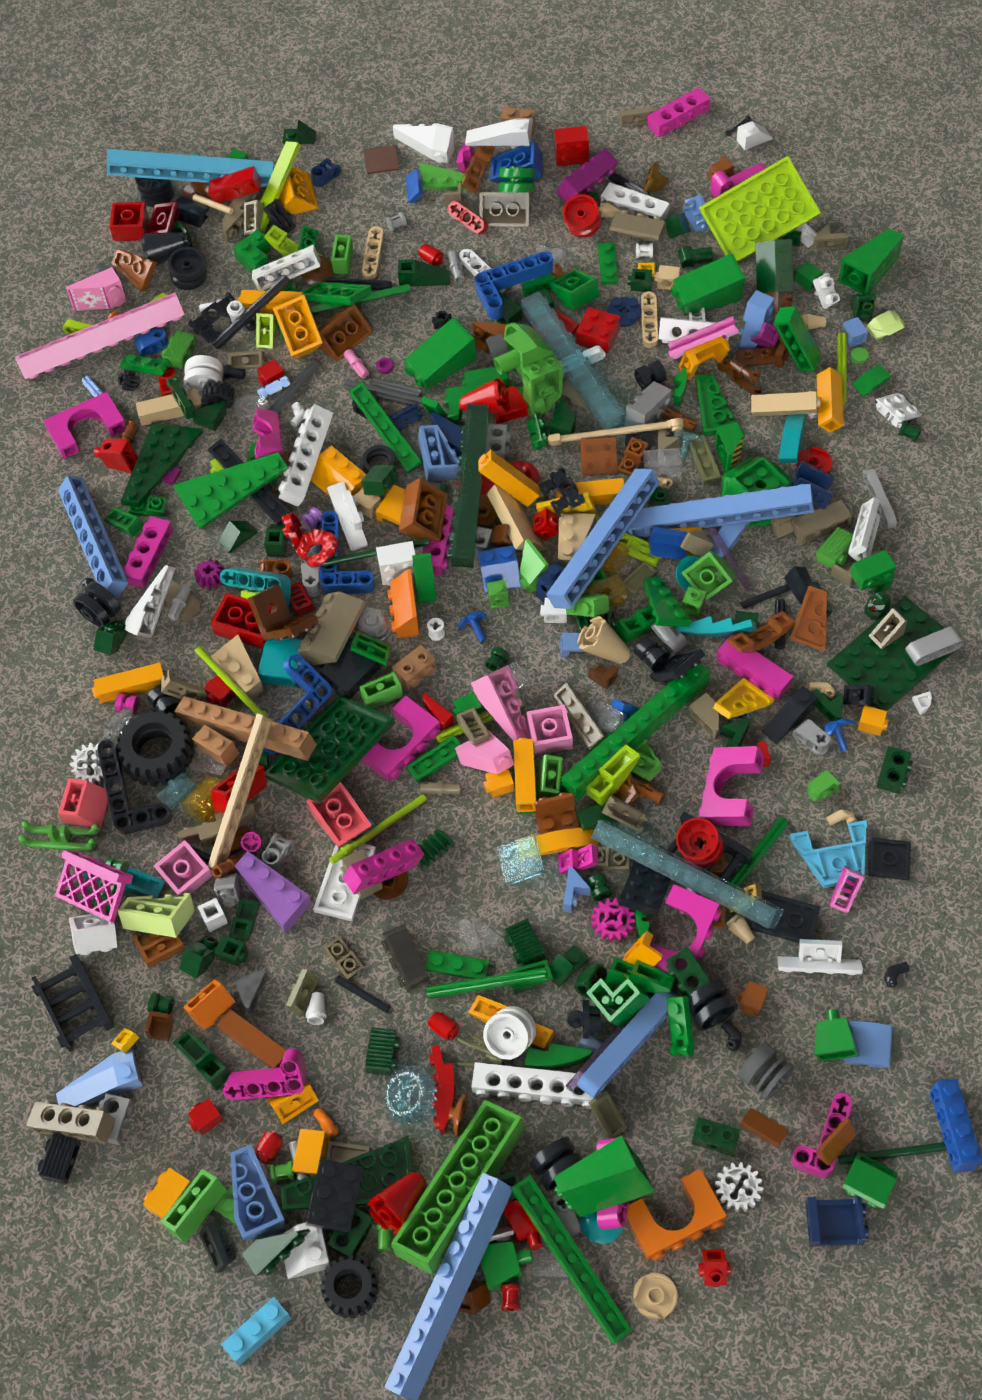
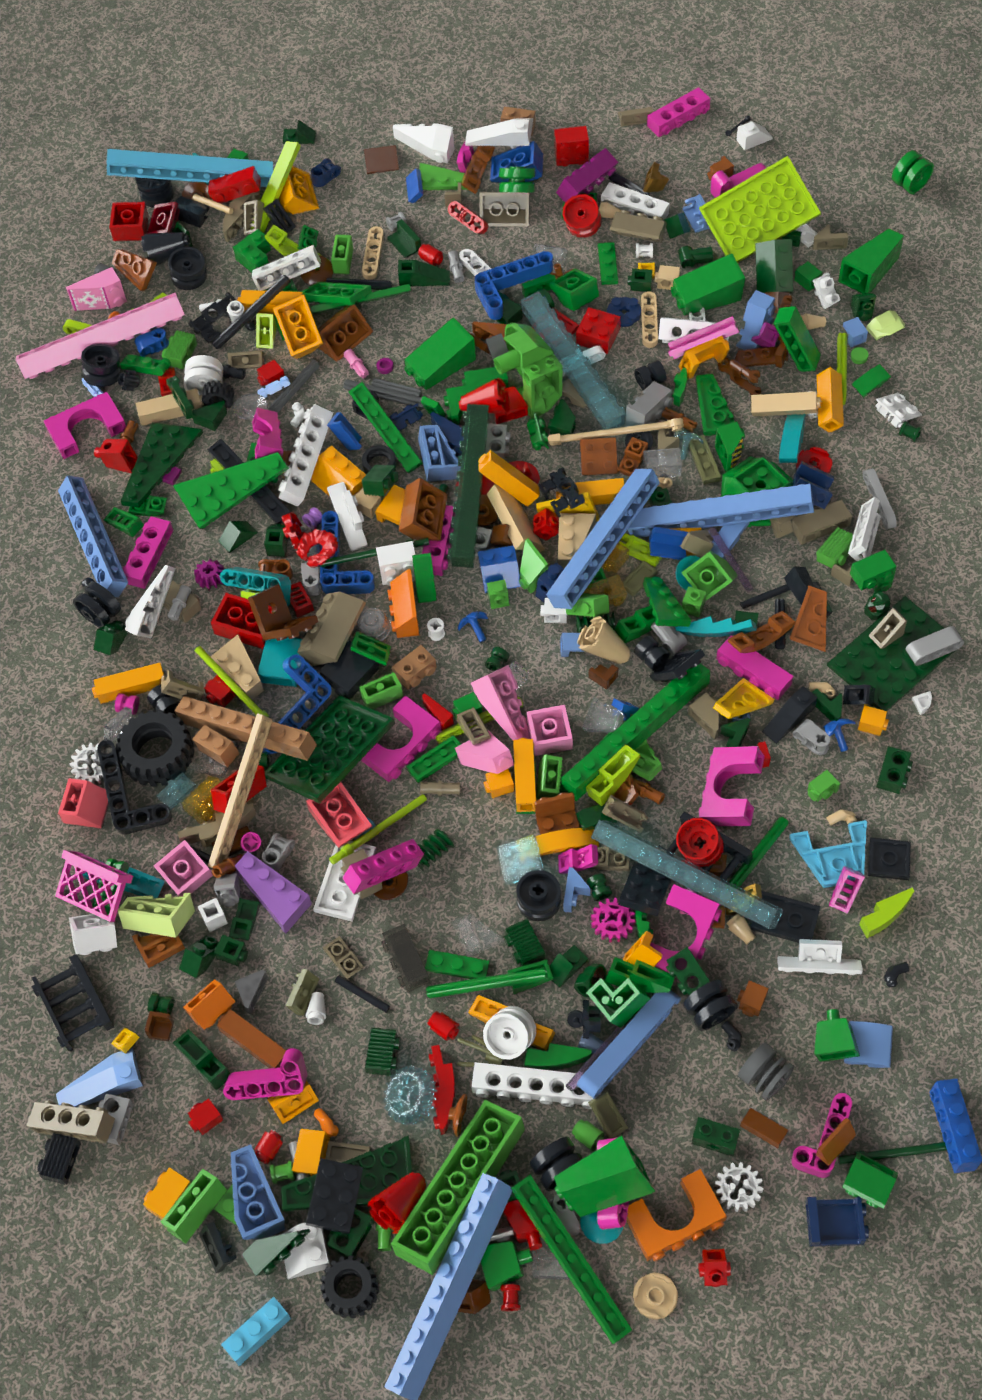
(59, 837): bright green piece -> none
(100, 365): none -> black wheel
(345, 432): none -> blue panel
(405, 239): none -> dark green panel
(441, 319): black gear -> none
(538, 895): none -> black wheel
(580, 716): dark tan tile -> none
(587, 1134): none -> bright green brick
(680, 1026): green plate -> none
(885, 913): none -> lime slope
(912, 172): none -> green wheel

